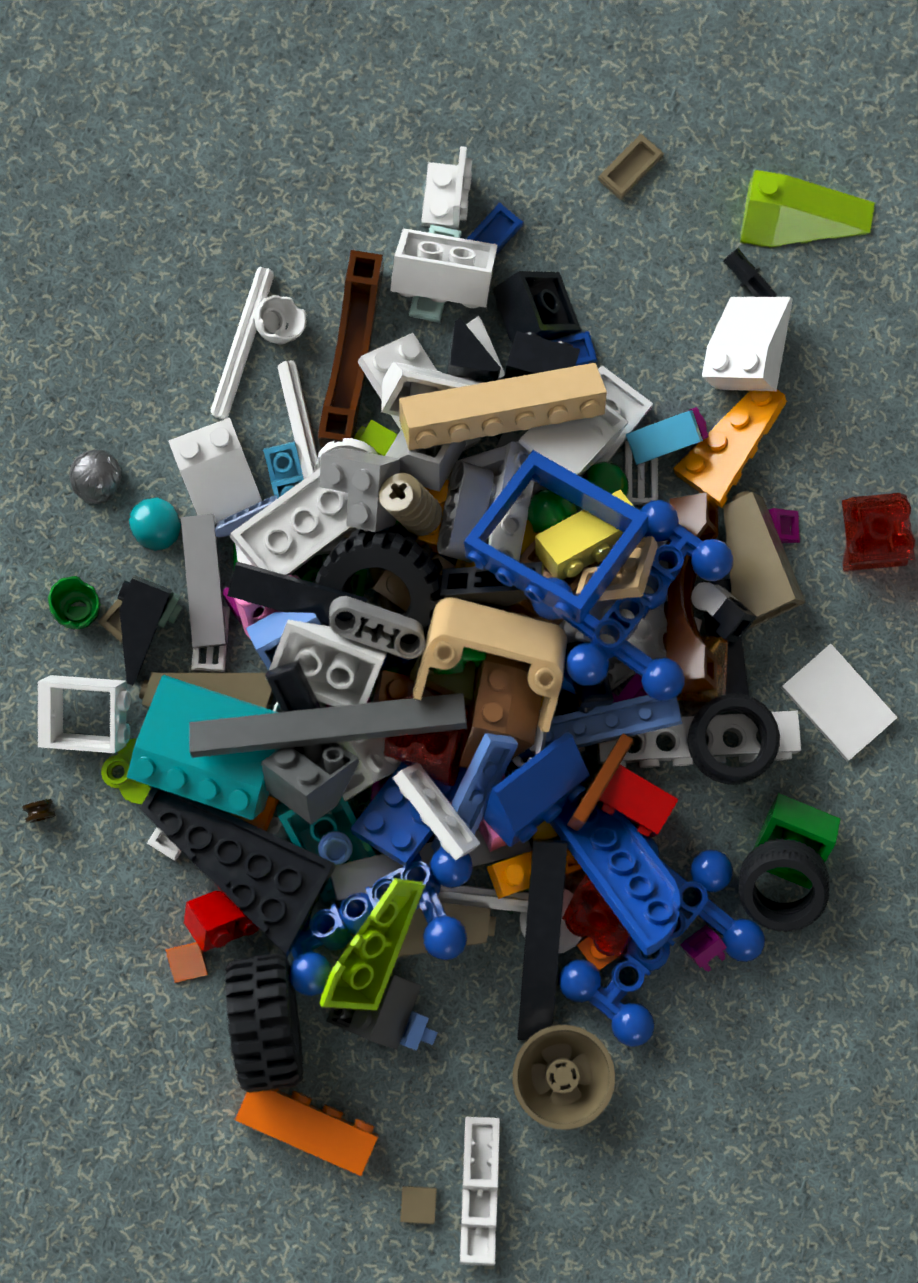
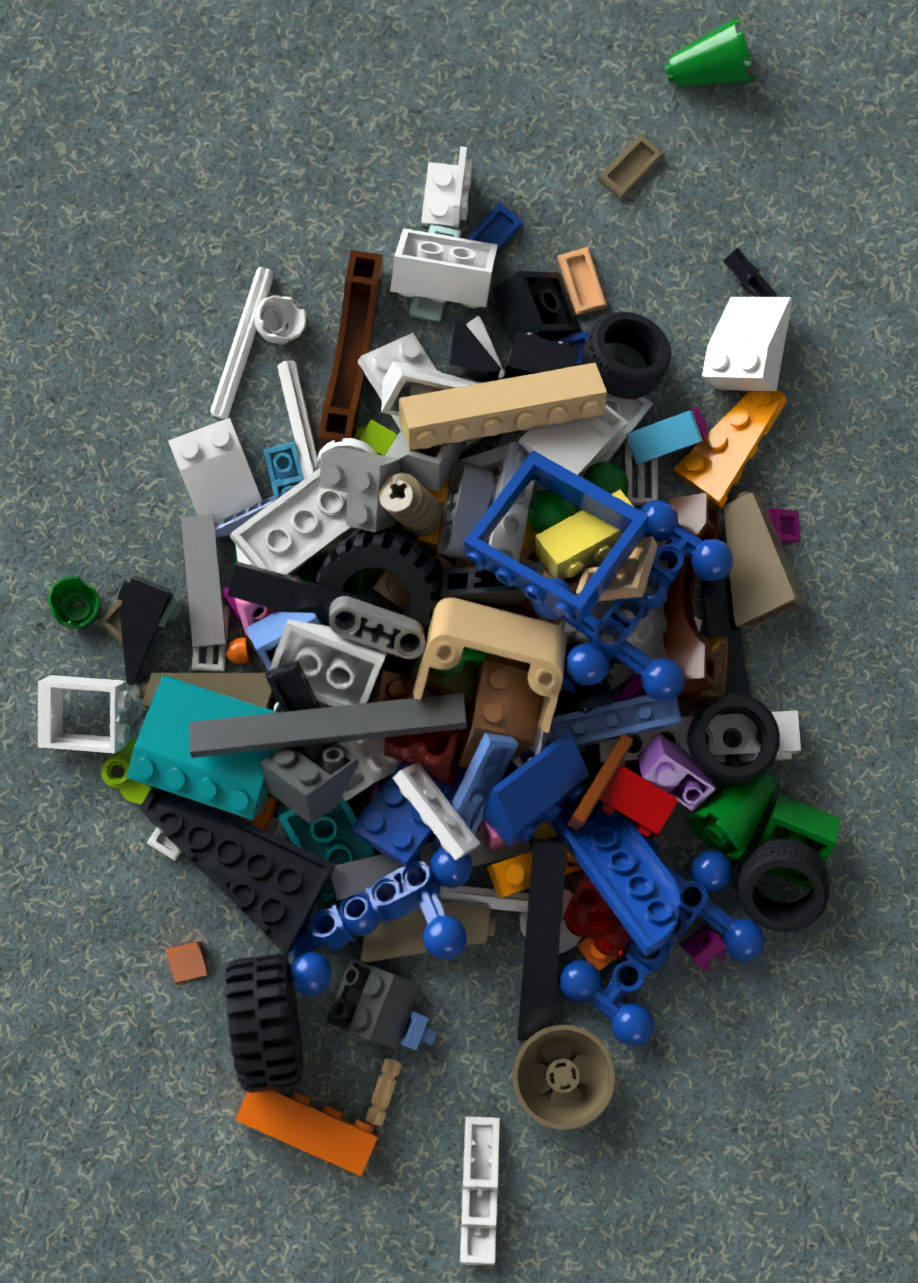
(39, 811): dark brown bush -> none
(95, 476): flat silver hair -> none
(155, 523): teal hair -> none
(215, 921): red slope -> none
(239, 651): none -> orange hinge
(335, 847): medium blue plate -> none
(370, 957): lime wedge -> none
(383, 1091): none -> tan axle
(418, 1204): dark tan tile -> none
(582, 281): none -> light nougat tile
(639, 334): none -> black tyre
(674, 772): none -> medium lavender slope
(712, 59): none -> green cone
(725, 608): leg -> none
(733, 815): none -> green cone
(797, 211): lime wedge -> none
(839, 702): white tile -> none
(877, 532): clear red piece -> none

